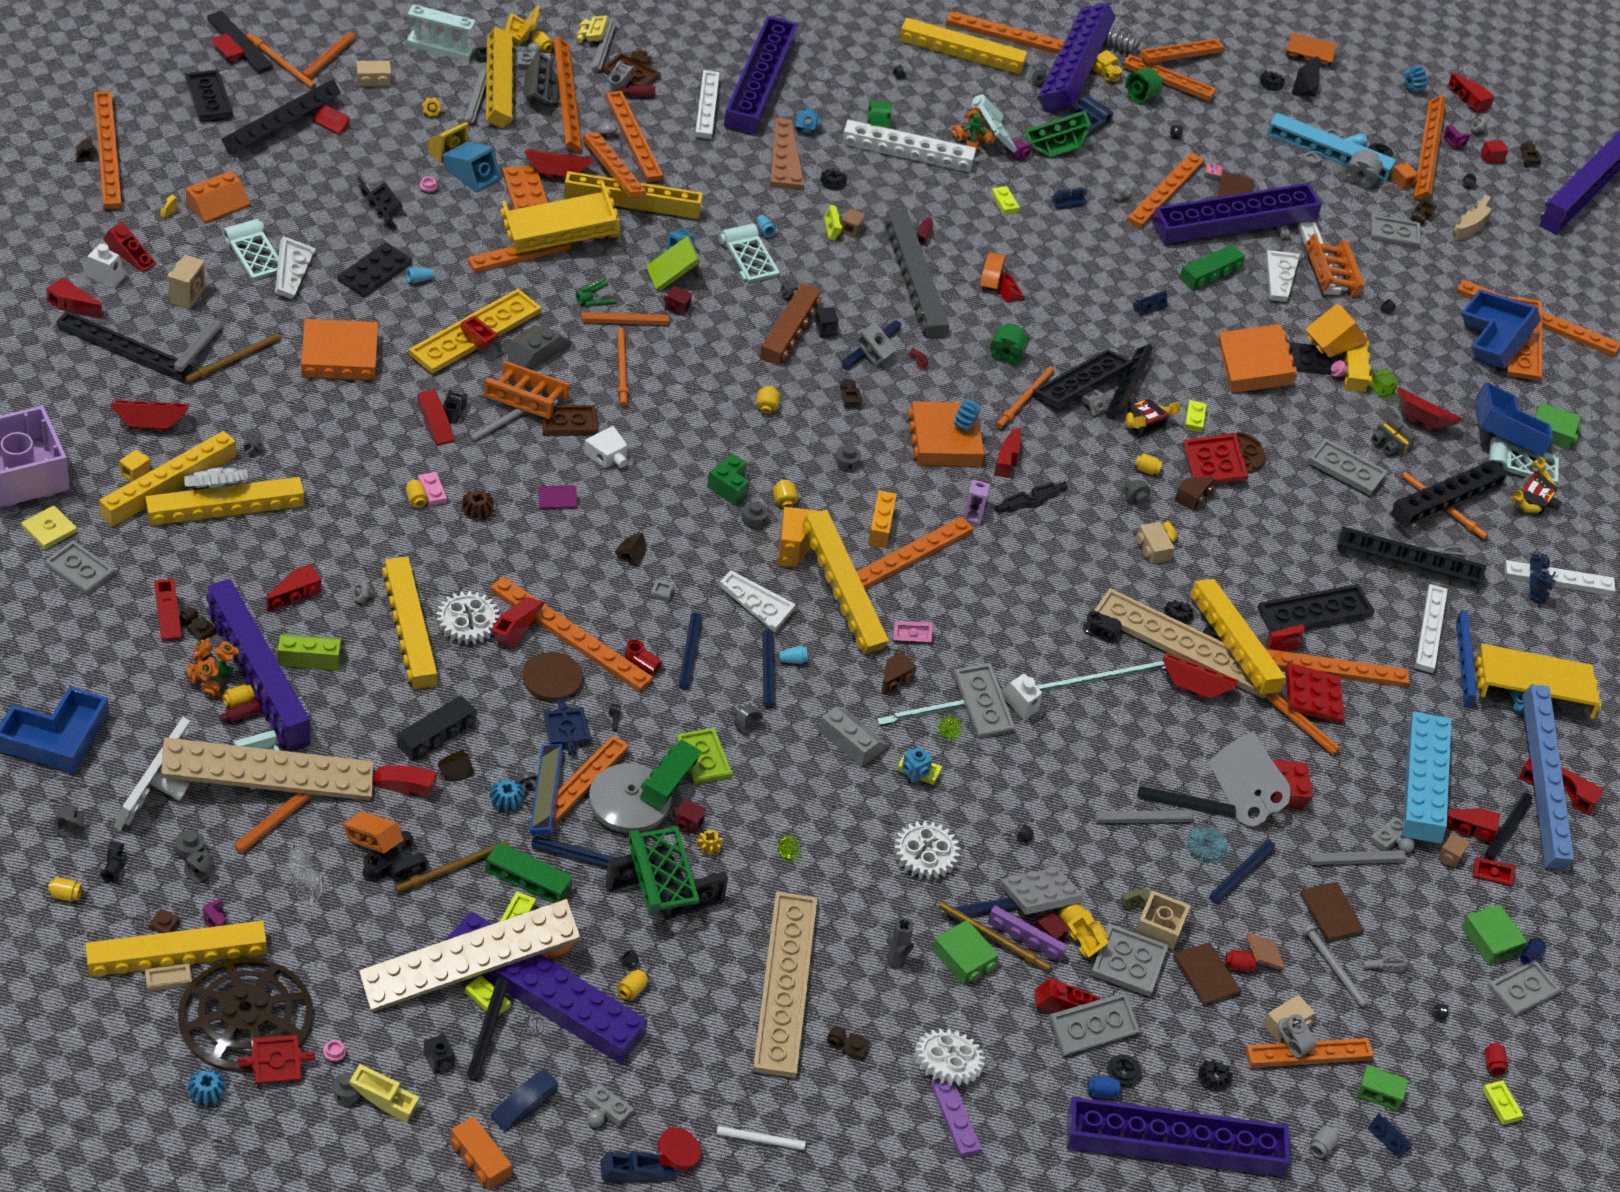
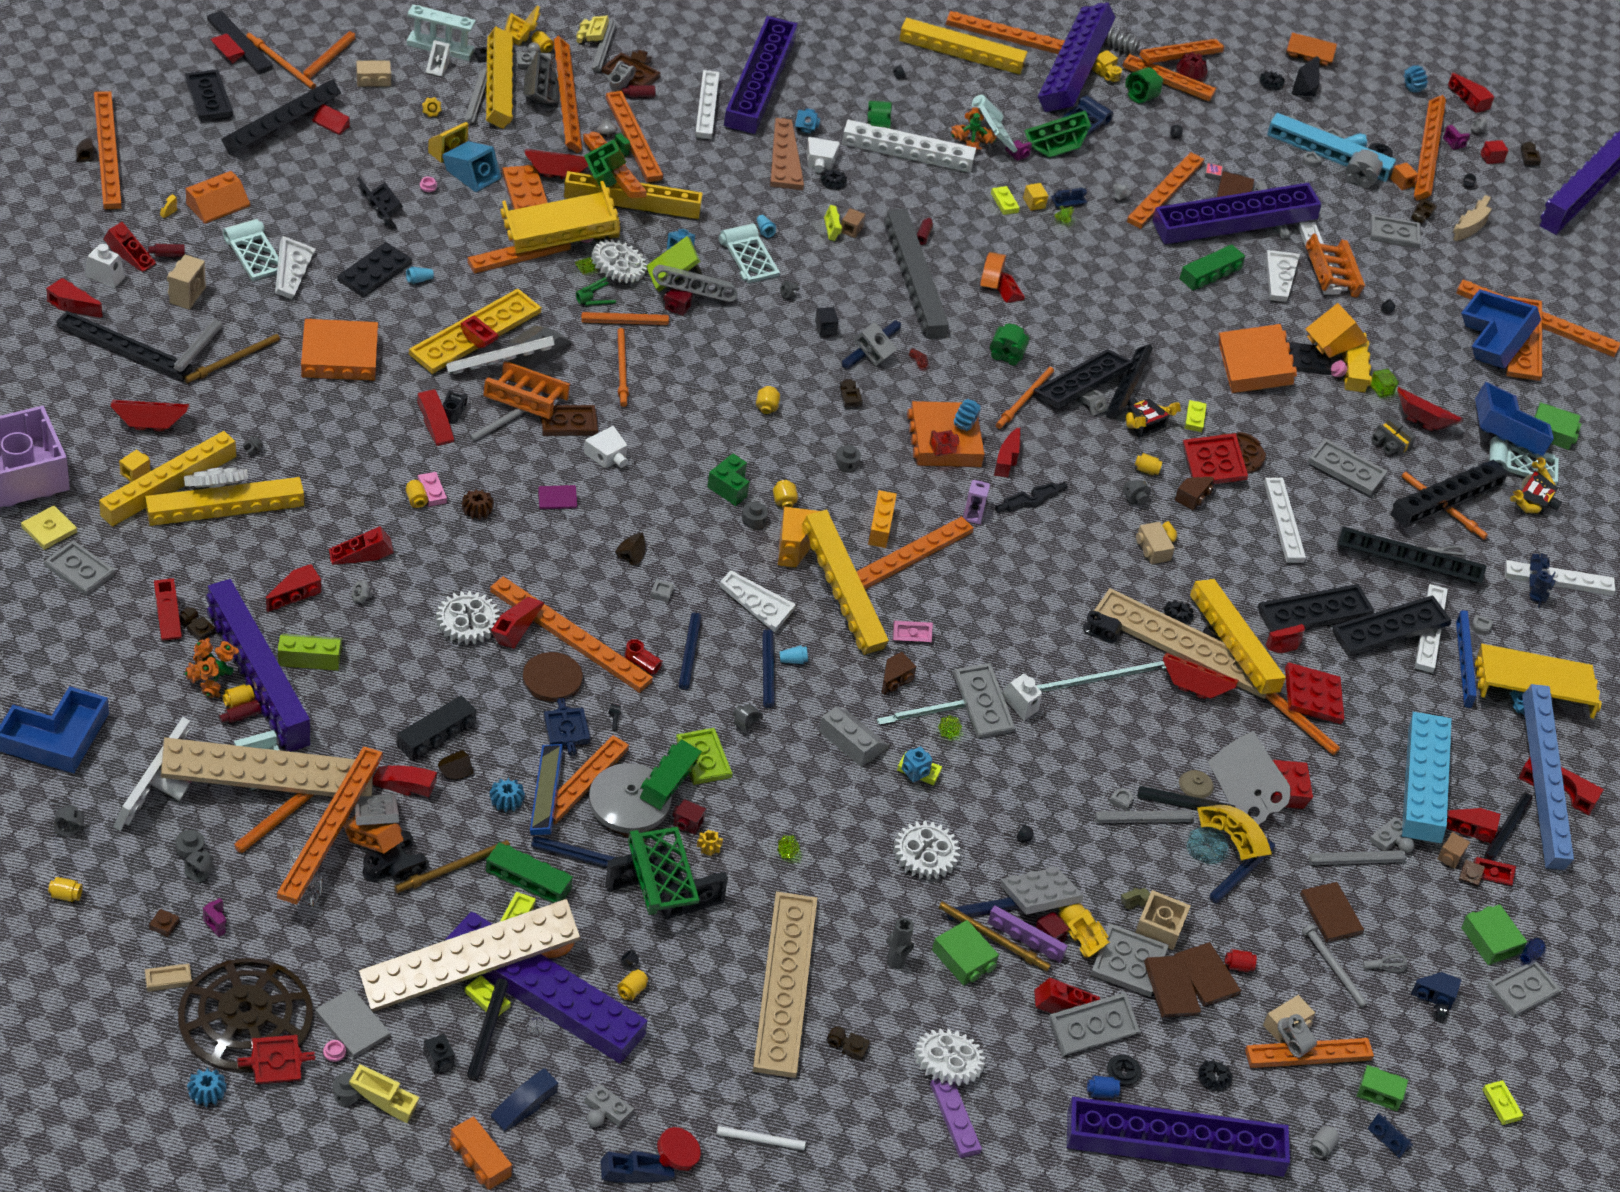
(114, 862): black connector -> none
(167, 250): none -> dark red cylinder
(176, 948): yellow brick -> none
(329, 826): none -> orange plate
(352, 1023): none -> light grey tile
(363, 548): none -> red slope
(376, 809): none -> light grey tile
(410, 623): yellow brick -> none
(439, 58): none -> white slope
(493, 357): none -> white plate
(526, 779): dark grey plate -> none
(586, 265): none -> clear neon green slope
(603, 161): none -> green brick
(619, 261): none -> white gear
(623, 143): none -> green plate
(701, 288): none -> light grey beam
(790, 324): dark orange brick -> none
(821, 154): none -> white torso
(943, 442): none -> clear red brick
(1035, 196): none -> yellow brick
(1039, 77): dark grey plate -> none
(1065, 214): none -> clear neon green piece
(1121, 798): none -> light grey tile
(1151, 303): dark blue hinge -> none
(1172, 986): none -> reddish brown tile
(1193, 67): none -> dark red piece
(1196, 784): none -> dark tan piece
(1240, 826): none -> yellow brick
(1265, 951): nougat piece -> none
(1284, 520): none -> white plate
(1345, 669): orange plate -> none
(1391, 625): none -> black plate
(1437, 988): none -> dark blue slope
(1471, 873): none -> reddish brown plate
(1481, 625): none -> light grey tile
(1496, 1059): red brick -> none

